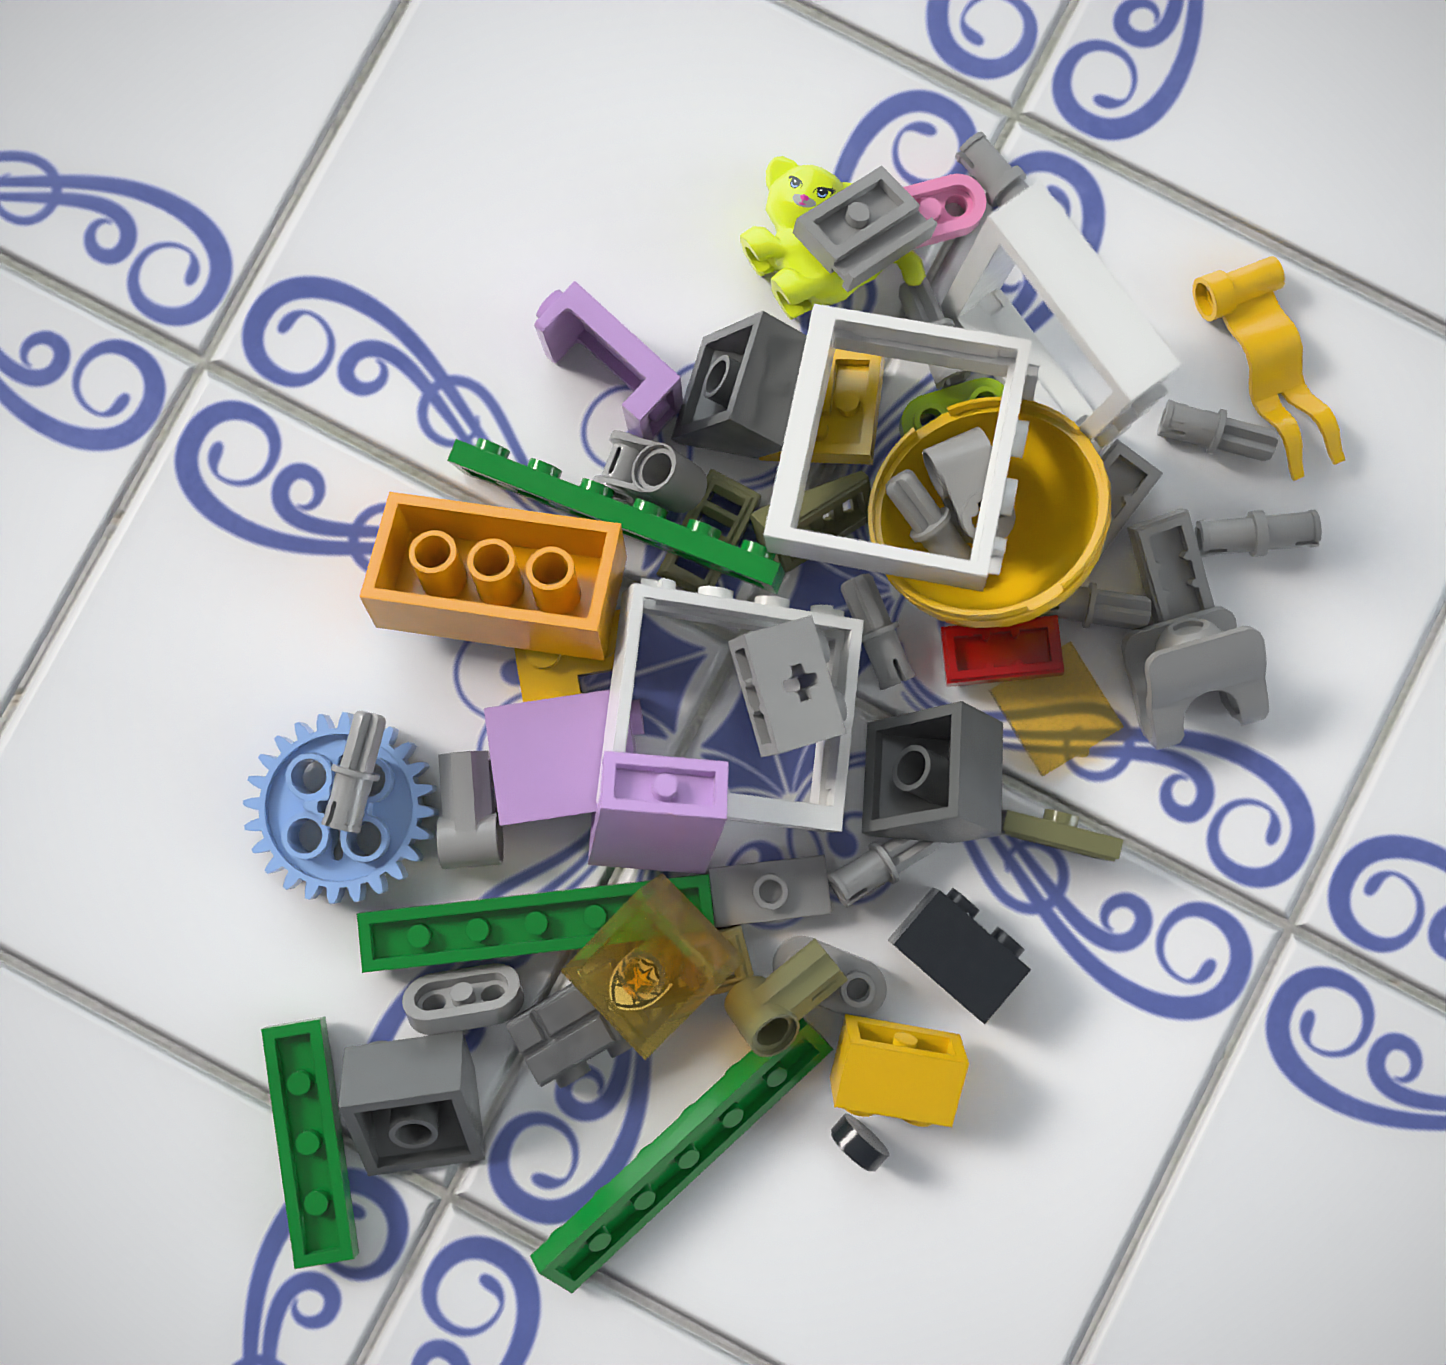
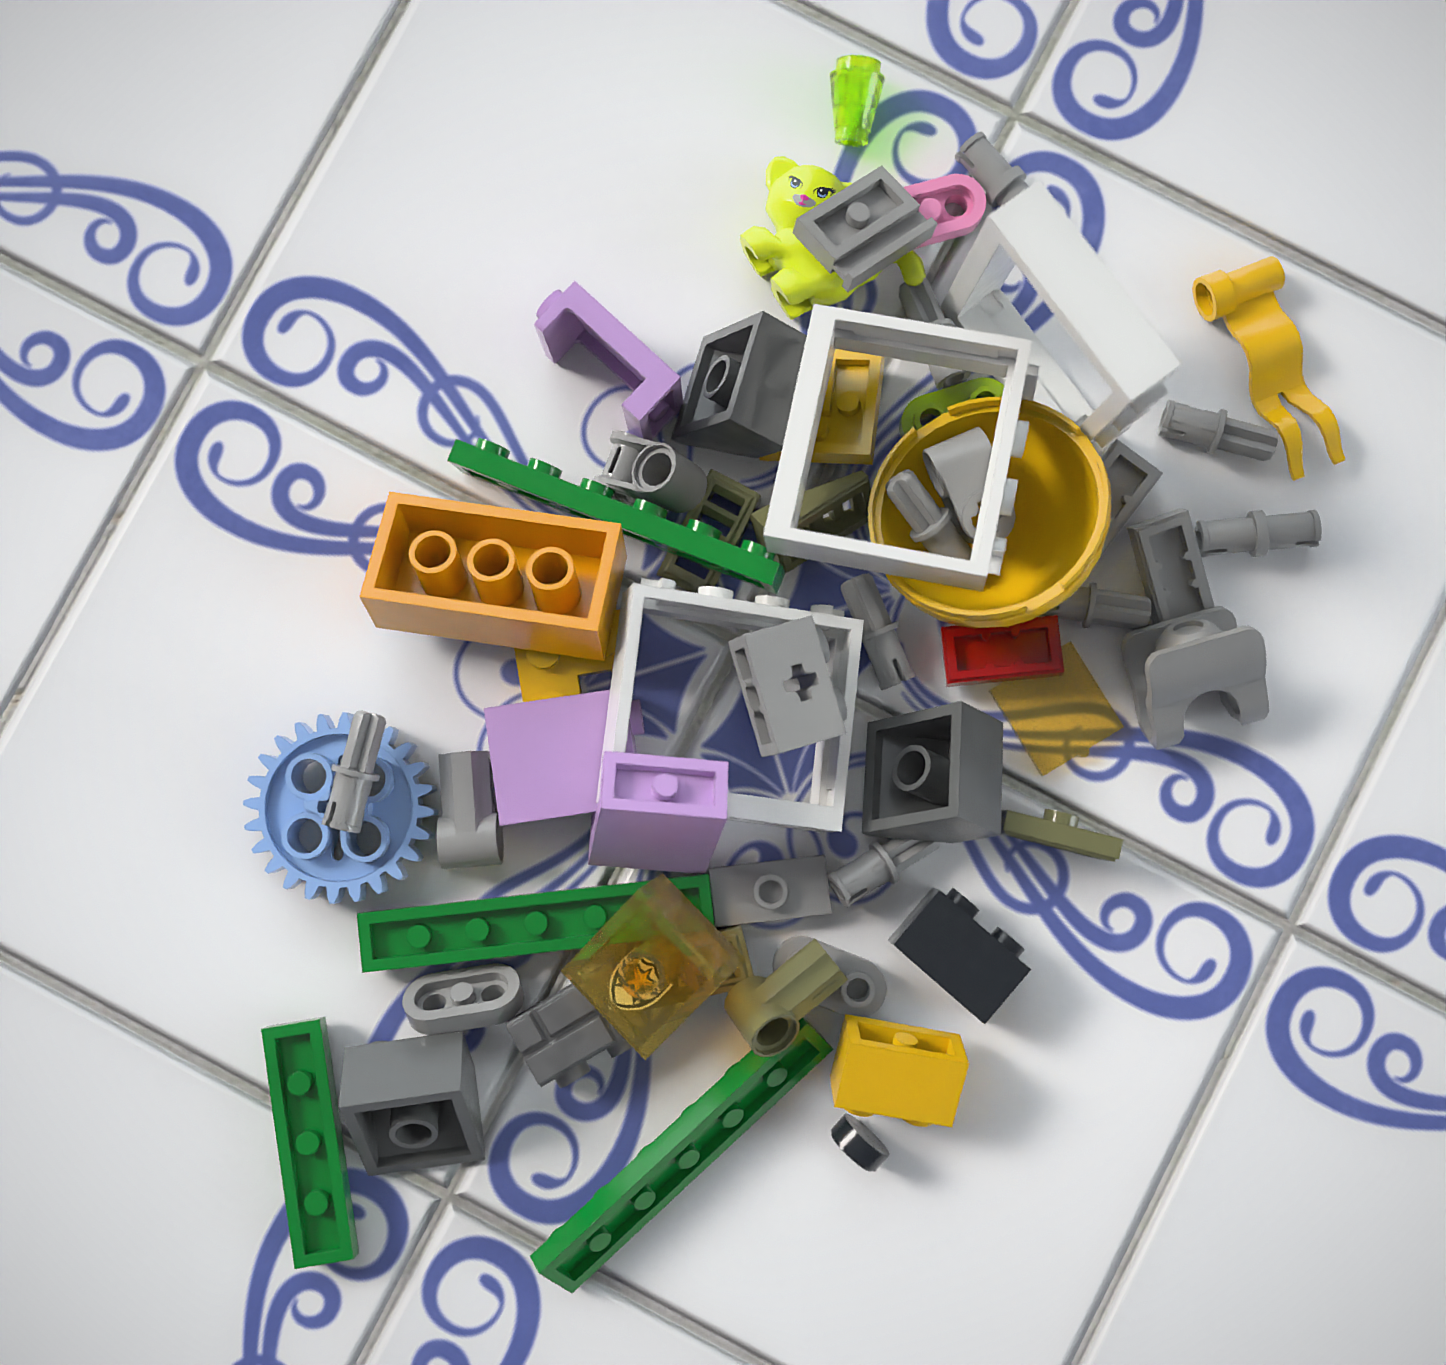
(855, 97): none -> clear neon green cone

